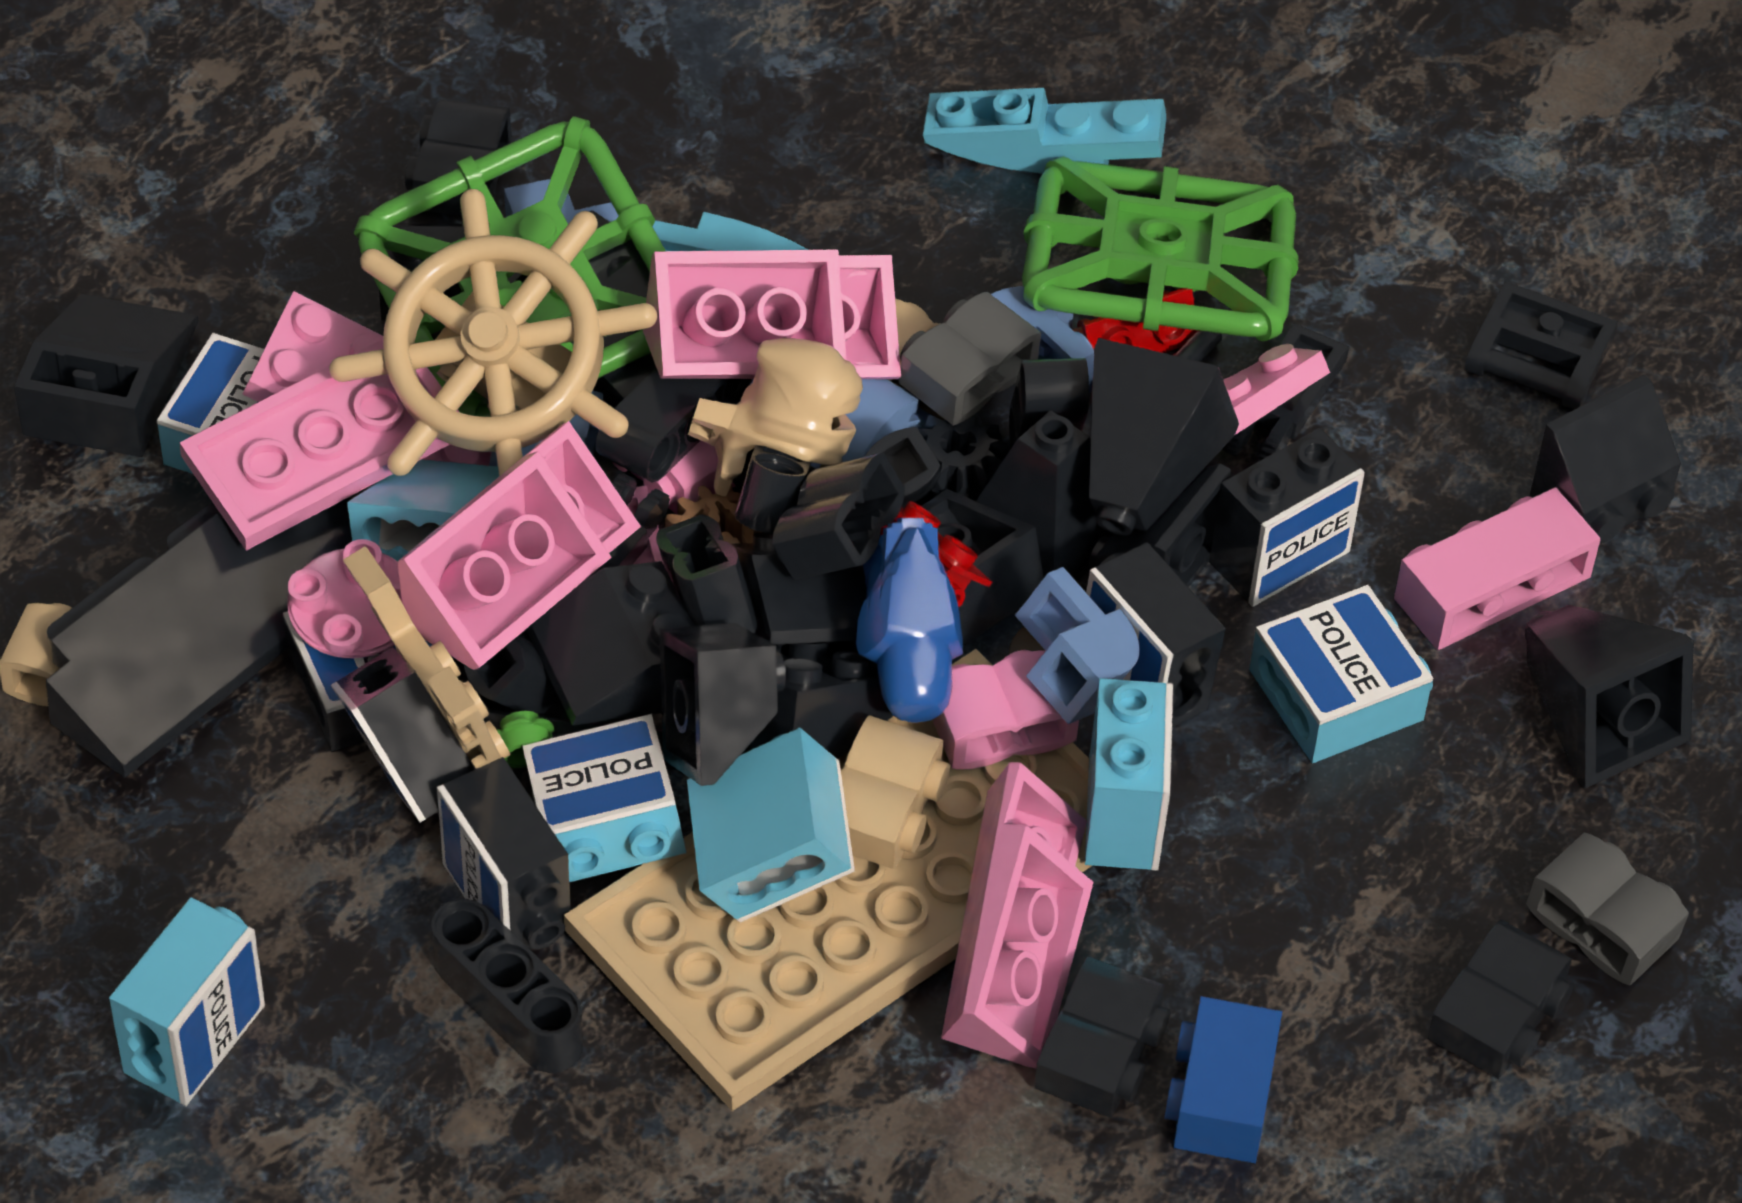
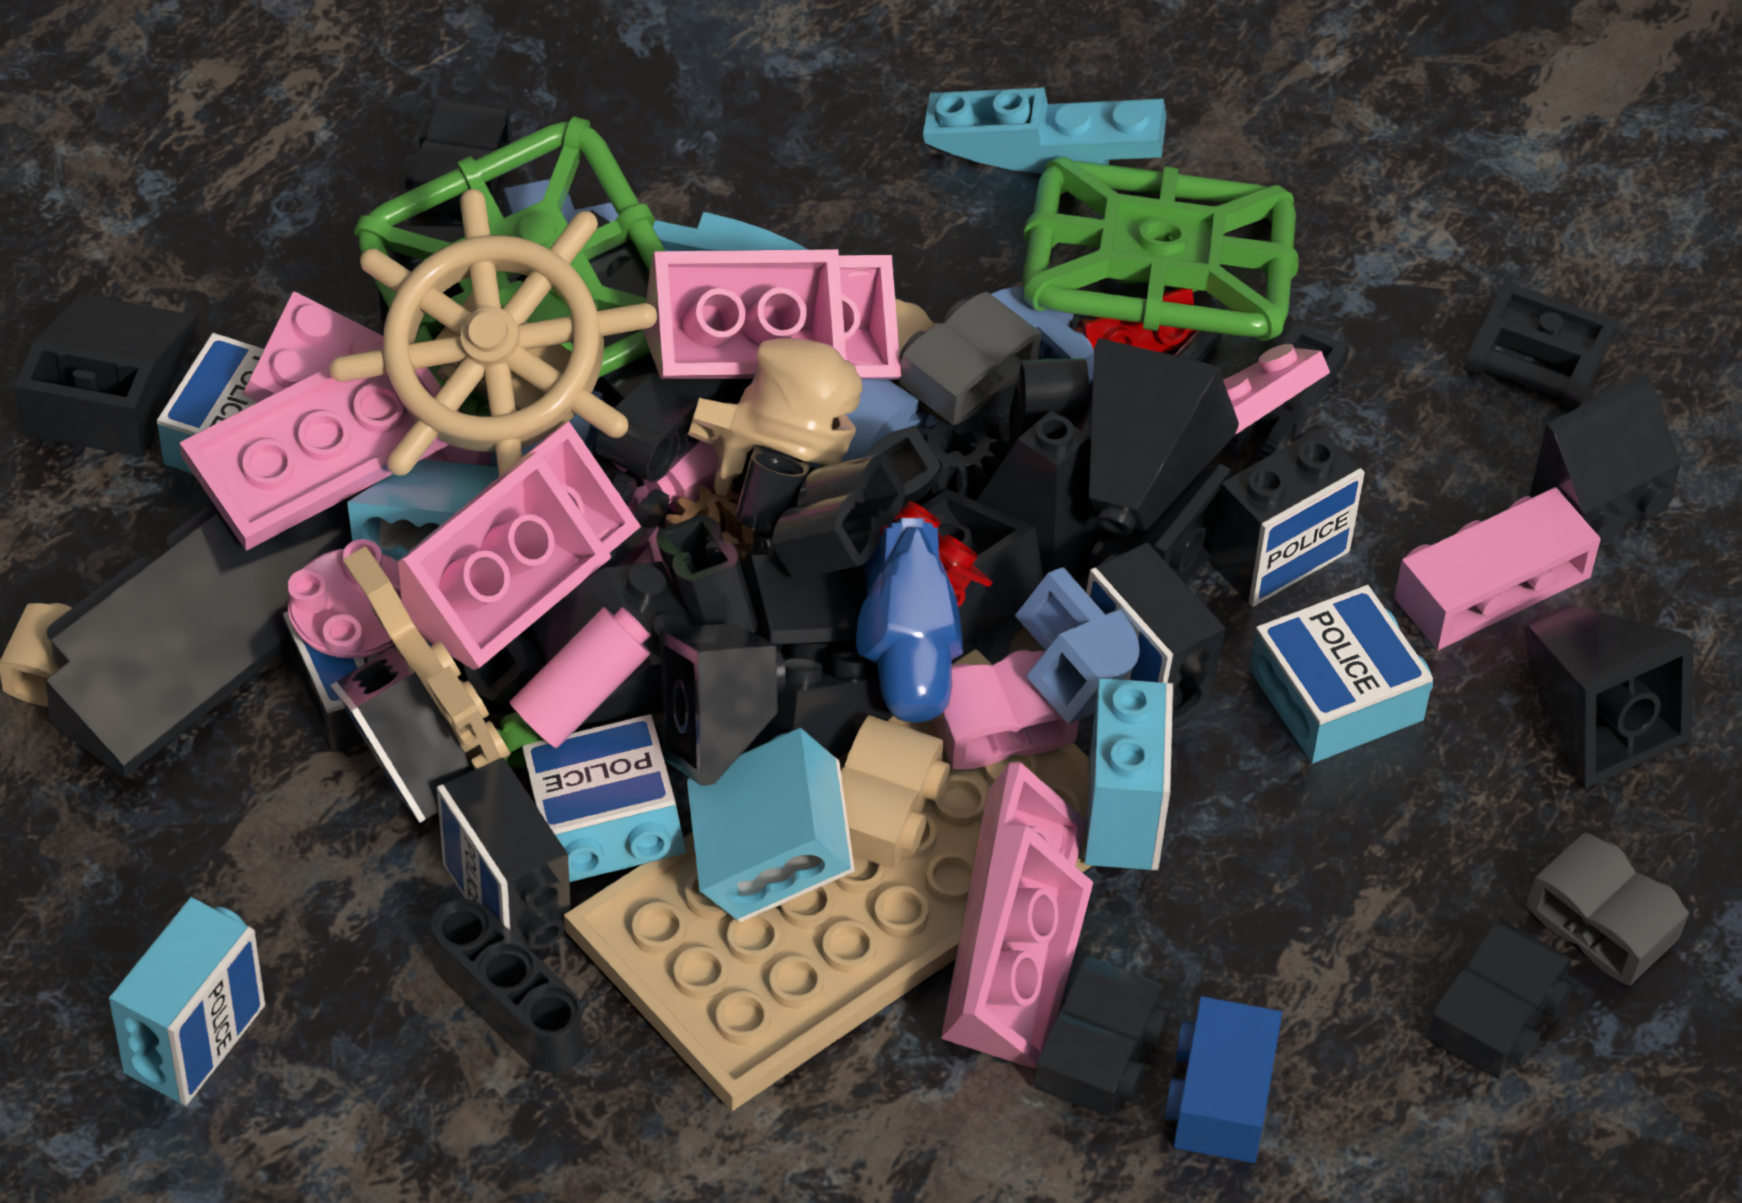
(582, 675): none -> bright pink brick

